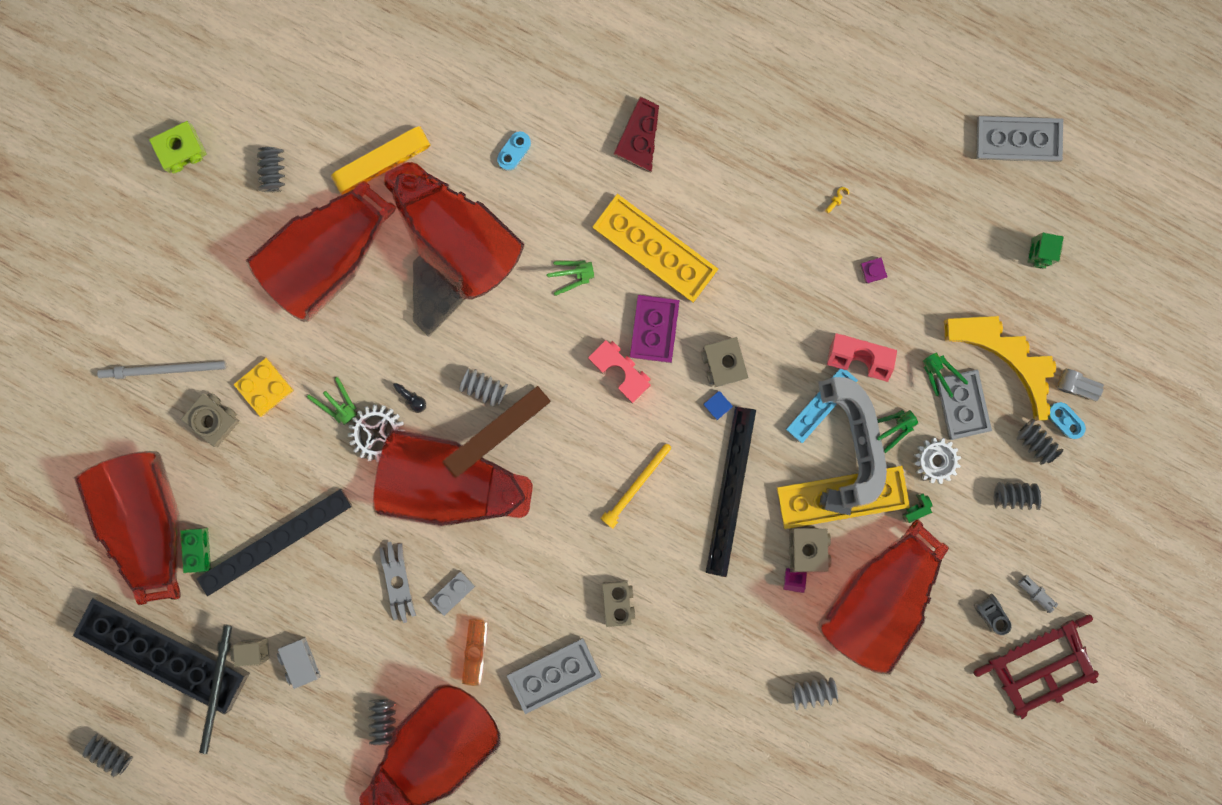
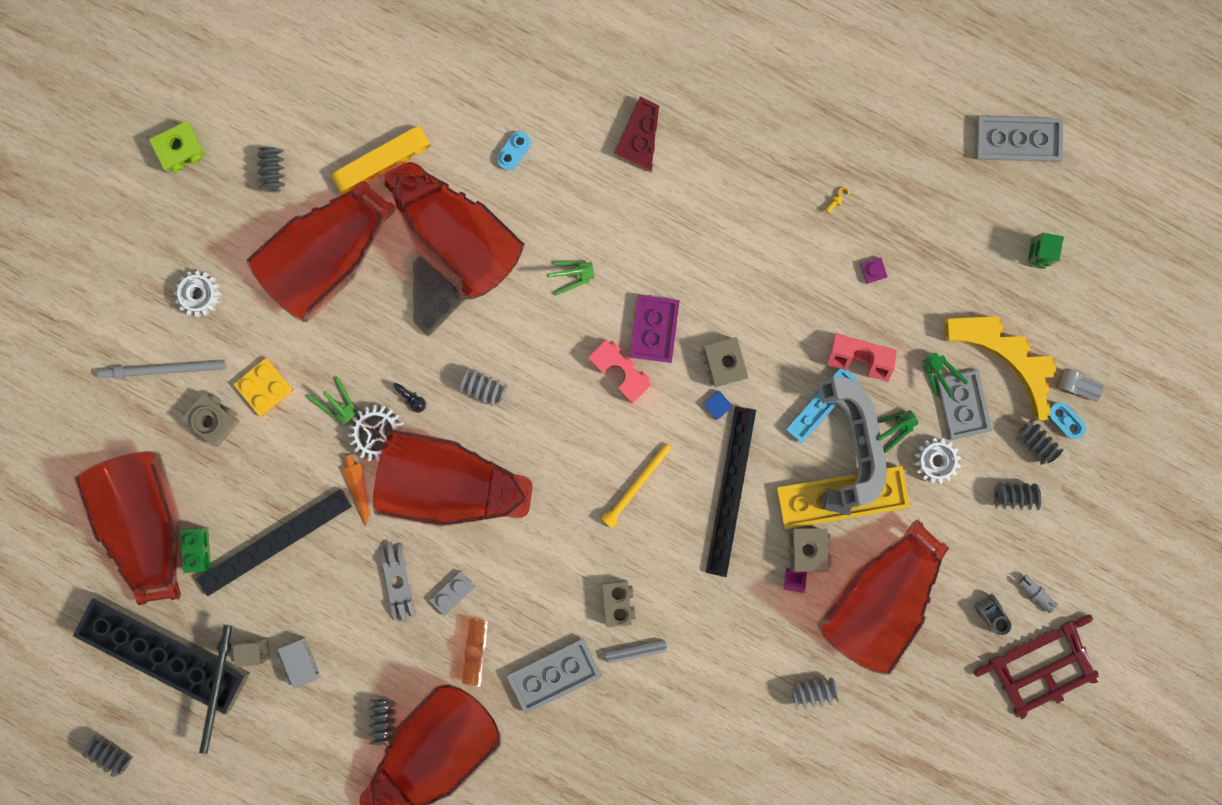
(186, 293): none -> white gear
(355, 480): none -> orange bar
(496, 432): reddish brown tile -> none
(635, 651): none -> light grey axle
(655, 248): yellow plate -> none
(916, 512): green bracket -> none

